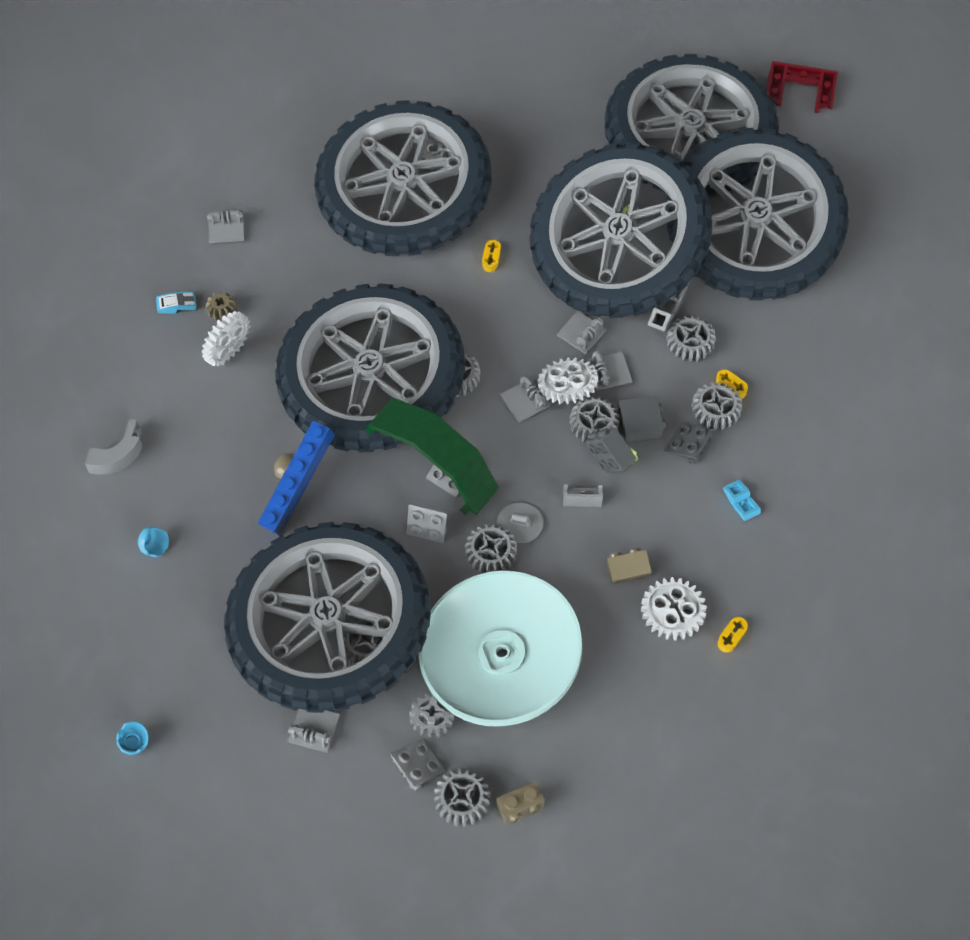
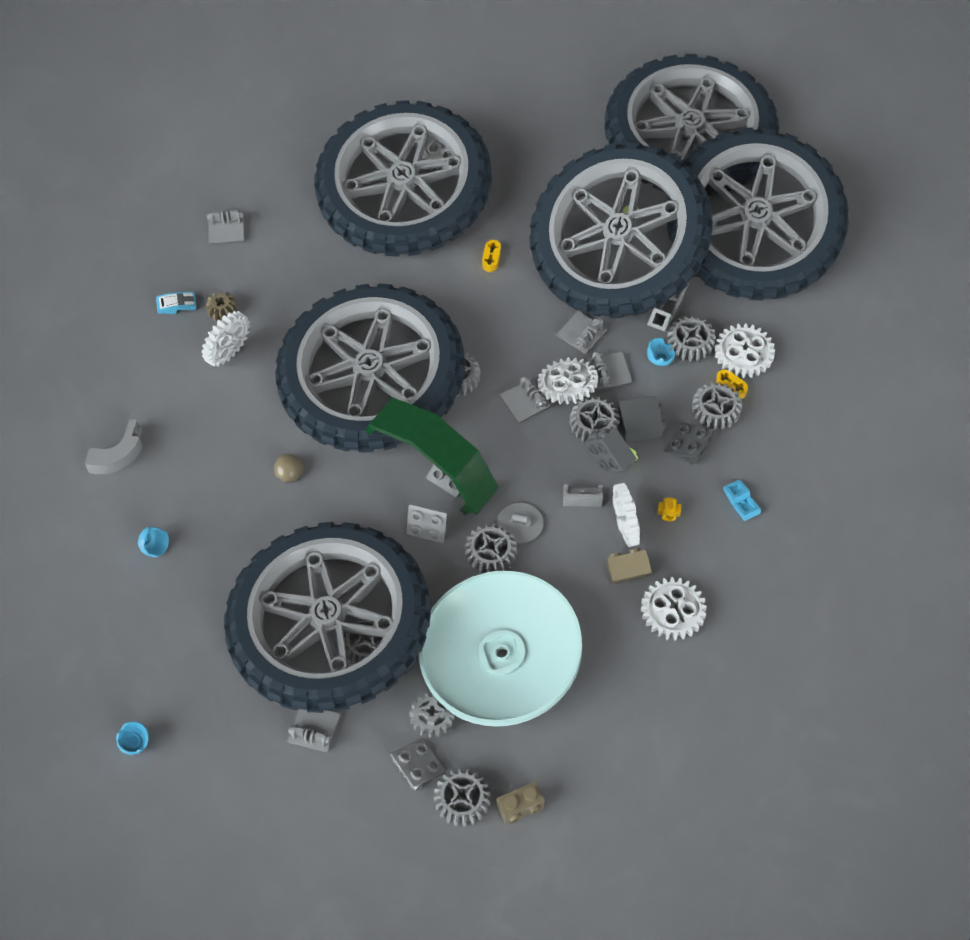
(296, 478): blue brick -> none
(626, 514): none -> white gear
(659, 352): none -> medium azure hair
(669, 509): none -> yellow gear
(728, 632): yellow beam -> none
(744, 350): none -> white gear
(812, 76): dark red wedge -> none

